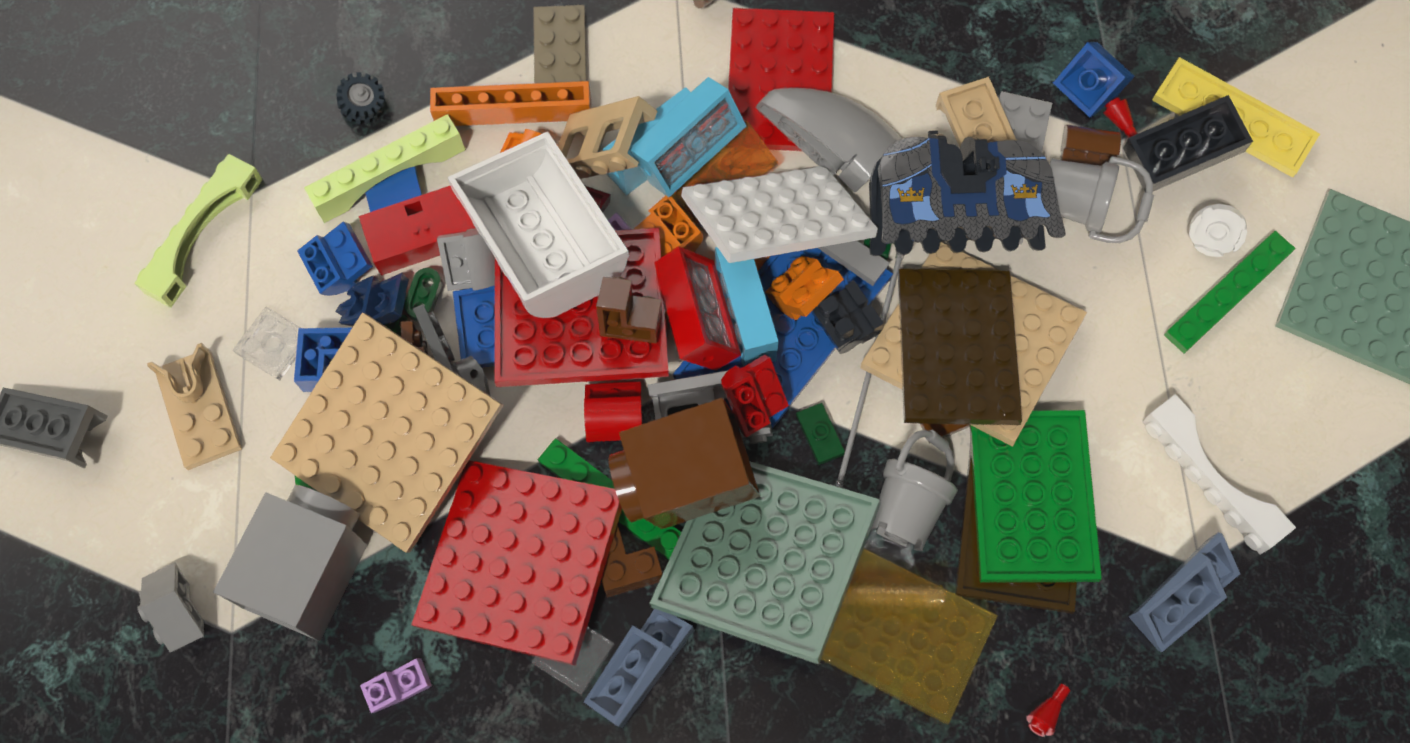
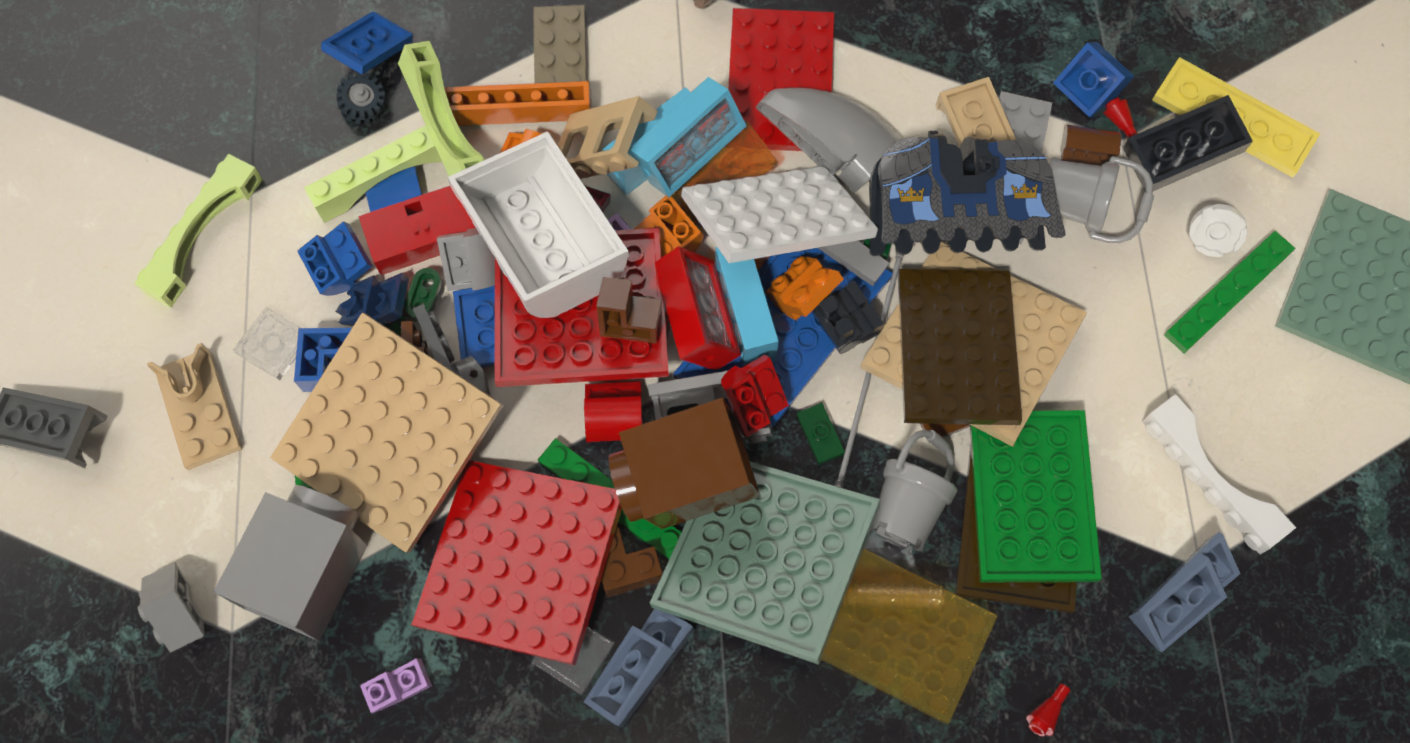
(367, 42): none -> blue plate
(425, 82): none -> yellowish green arch

